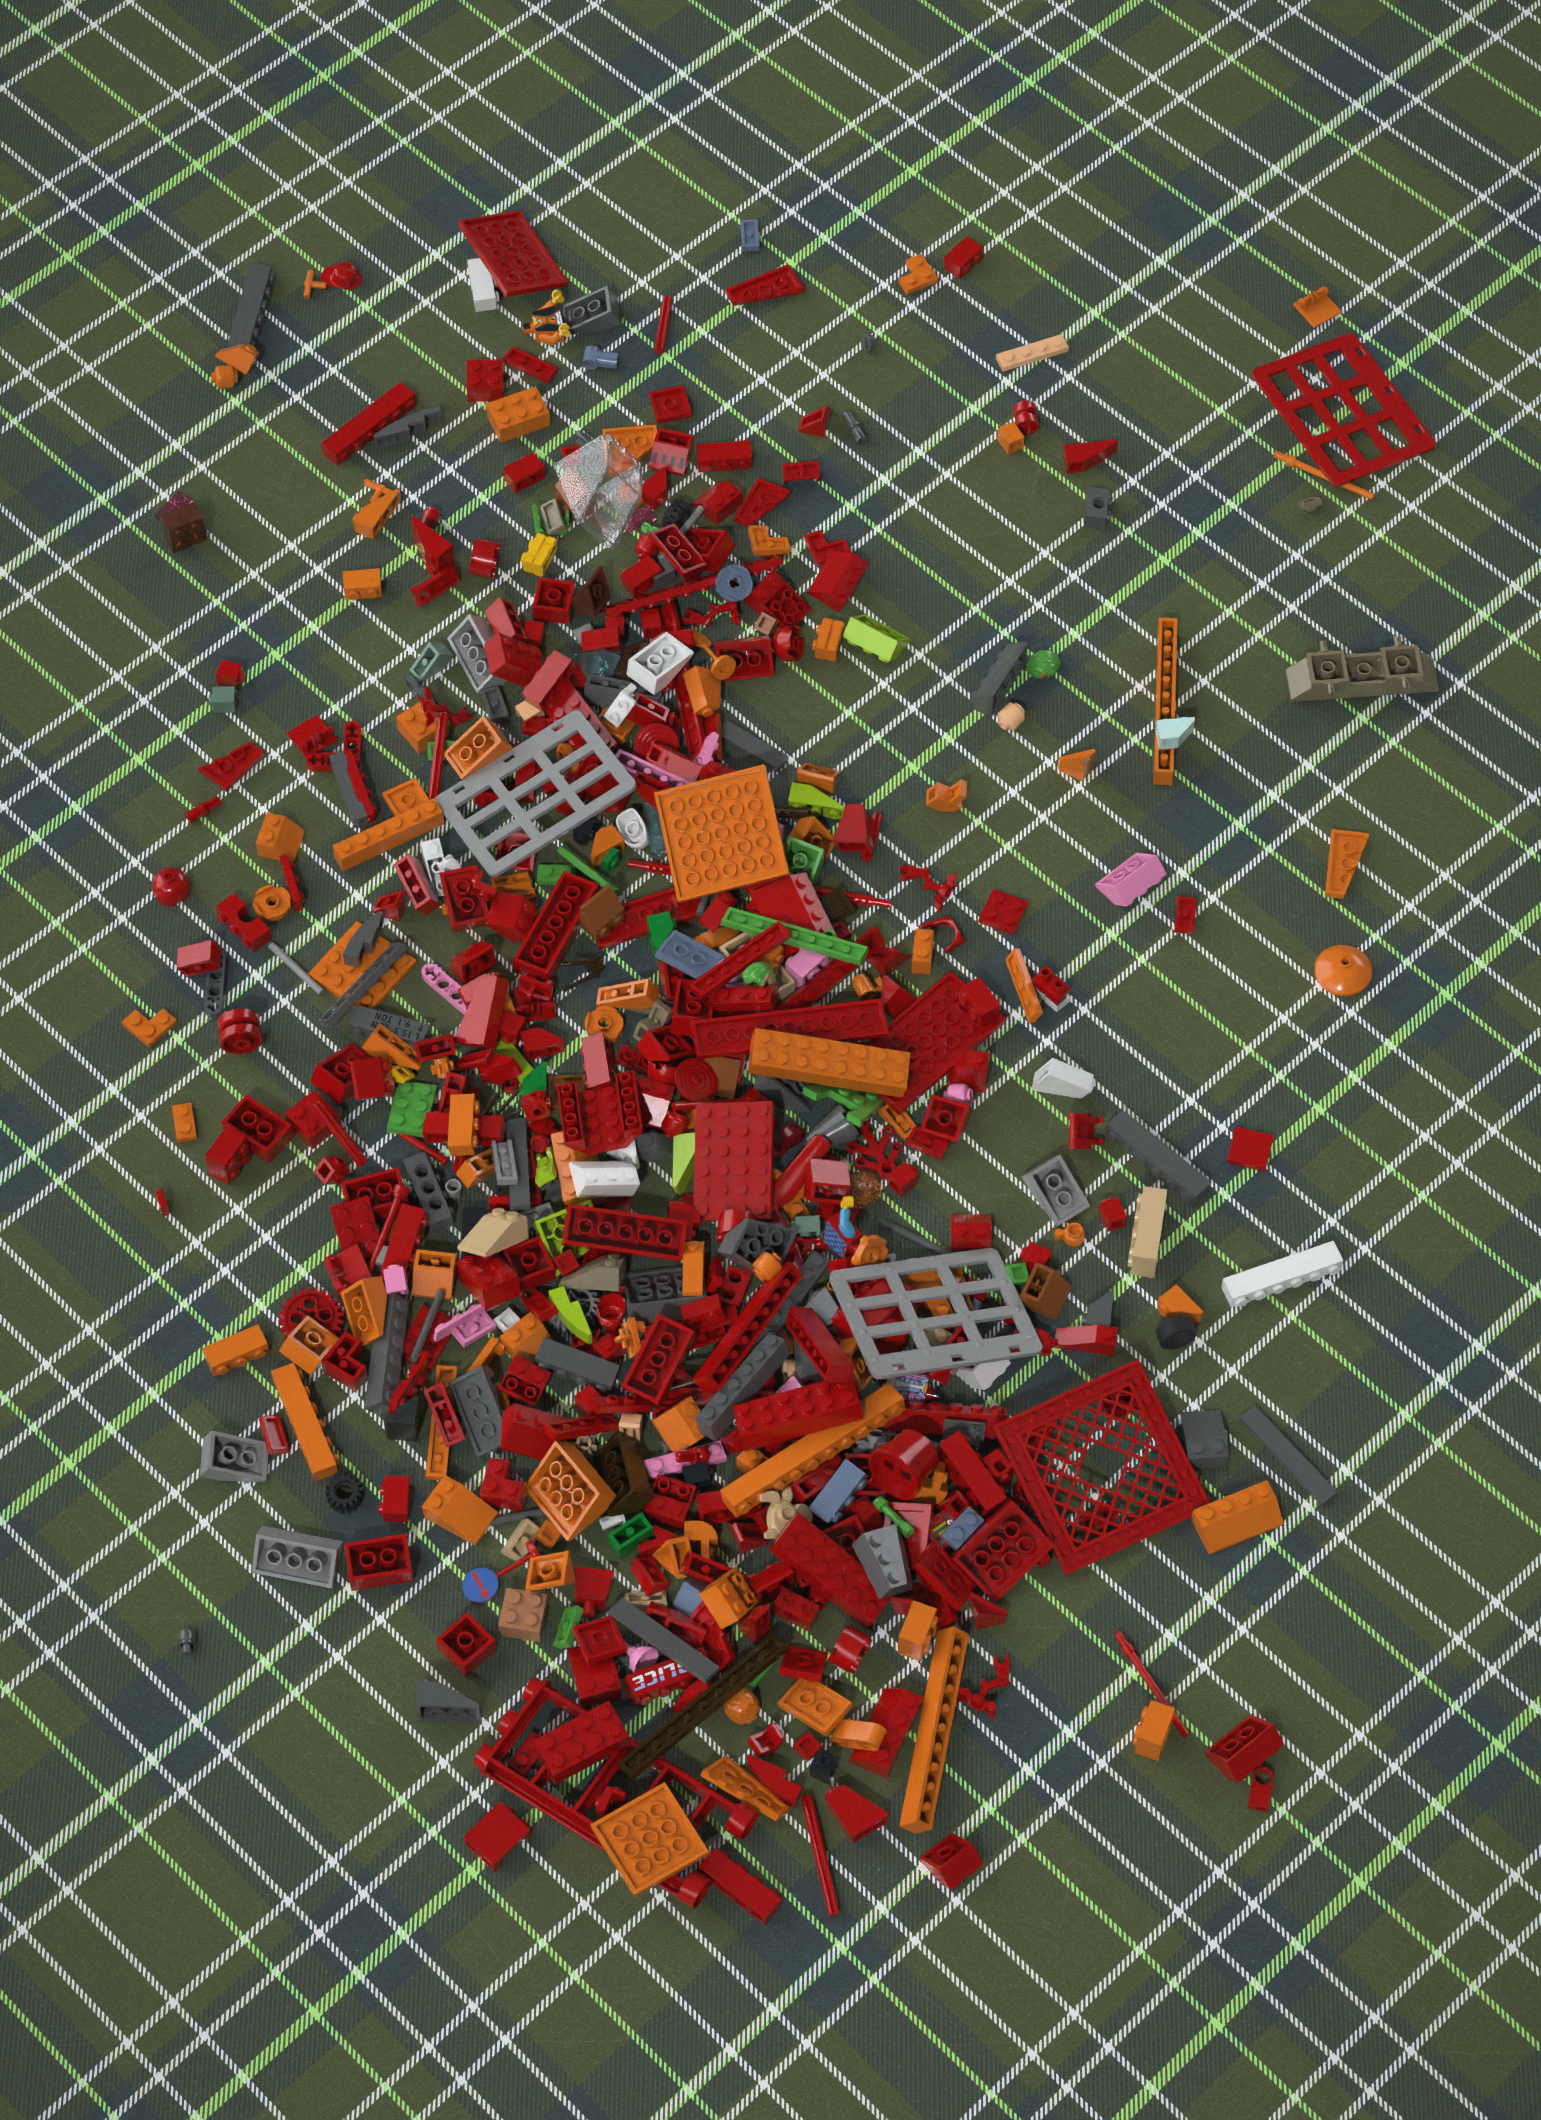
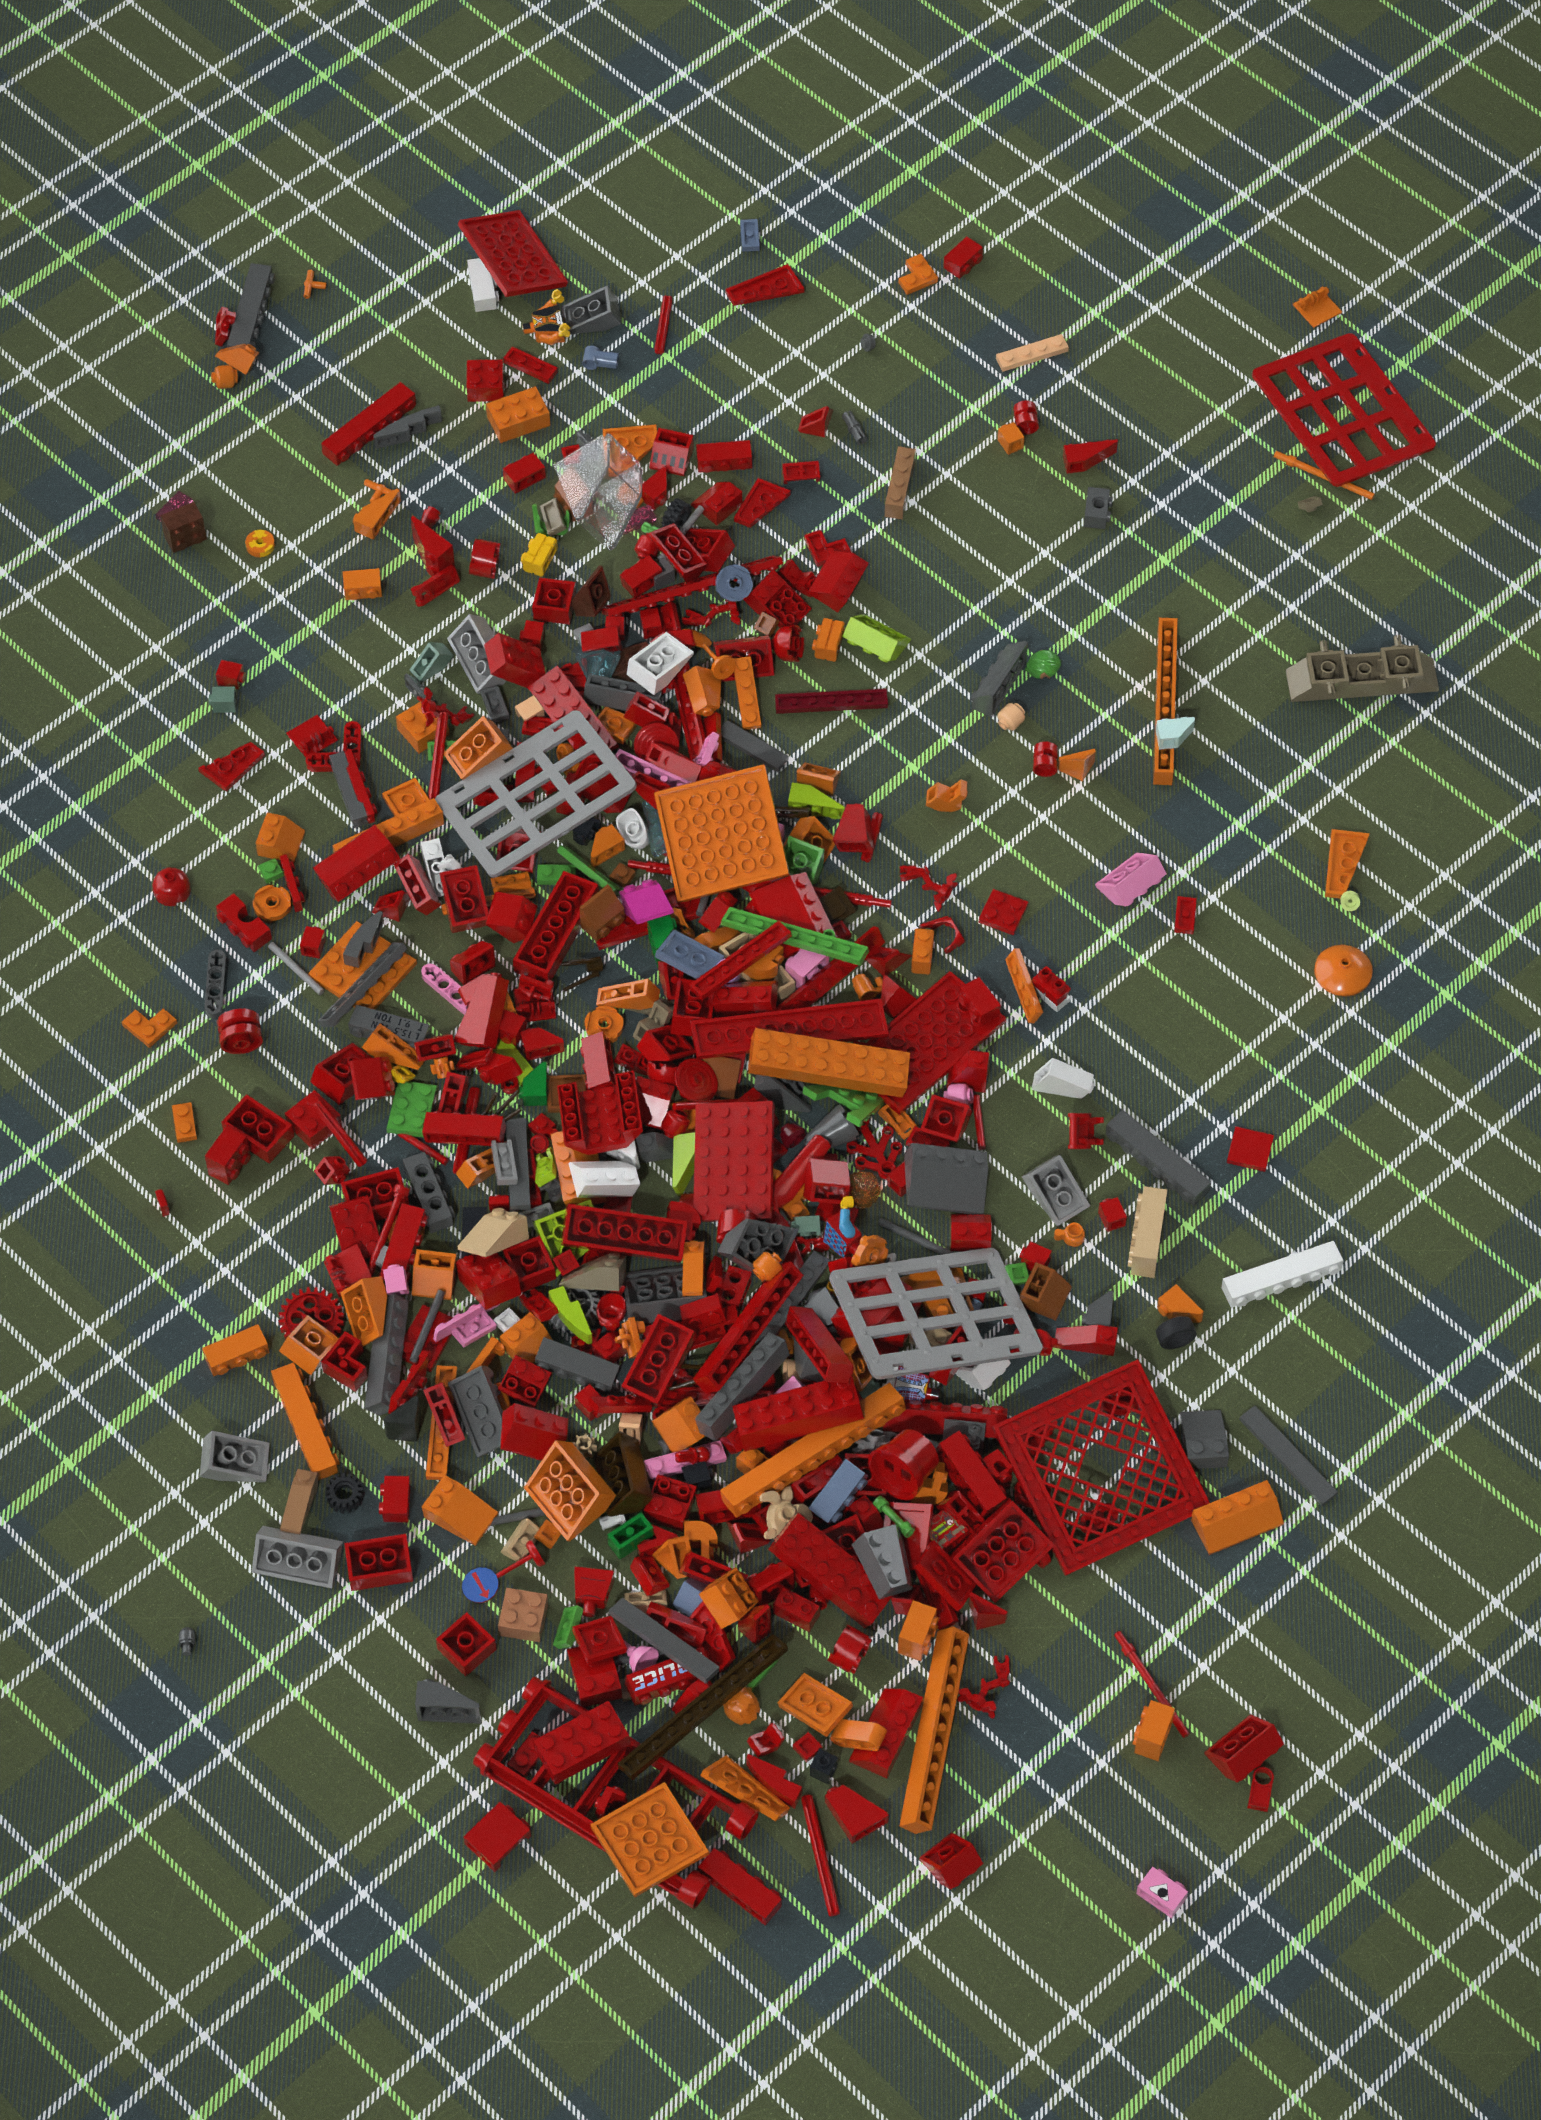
(198, 958): red brick -> none
(202, 809): red axle -> none
(223, 320): none -> red hinge
(263, 549): none -> piece
(270, 870): none -> bright green plate
(274, 1434): red tile -> none
(299, 1501): none -> medium nougat slope
(312, 942): none -> red brick
(342, 275): red piece -> none
(356, 863): none -> red slope
(453, 1184): light grey hose -> none
(463, 1124): orange brick -> none
(483, 890): red bracket -> none
(500, 1489): red brick -> none
(505, 620): brick -> none
(537, 1105): red brick -> none
(548, 680): brick -> none
(550, 1571): orange slope -> none
(581, 1426): red plate -> none
(610, 860): green plate -> none
(621, 706): white bracket -> none
(622, 875): none -> dark orange plate
(645, 901): none -> dark pink slope
(670, 404): red plate -> none
(680, 921): none -> orange piece
(747, 694): none -> orange plate
(759, 973): bright green hair -> none
(766, 545): orange plate -> none
(796, 578): none -> red slope
(803, 1663): red plate -> none
(831, 701): none -> dark red plate
(899, 482): none -> medium nougat arch
(946, 1178): none -> dark grey slope
(962, 1528): sand blue plate -> none
(978, 1123): none -> red bar
(1045, 759): none -> red wheel
(1162, 1892): none -> bright pink brick
(1350, 901): none -> yellowish green tile

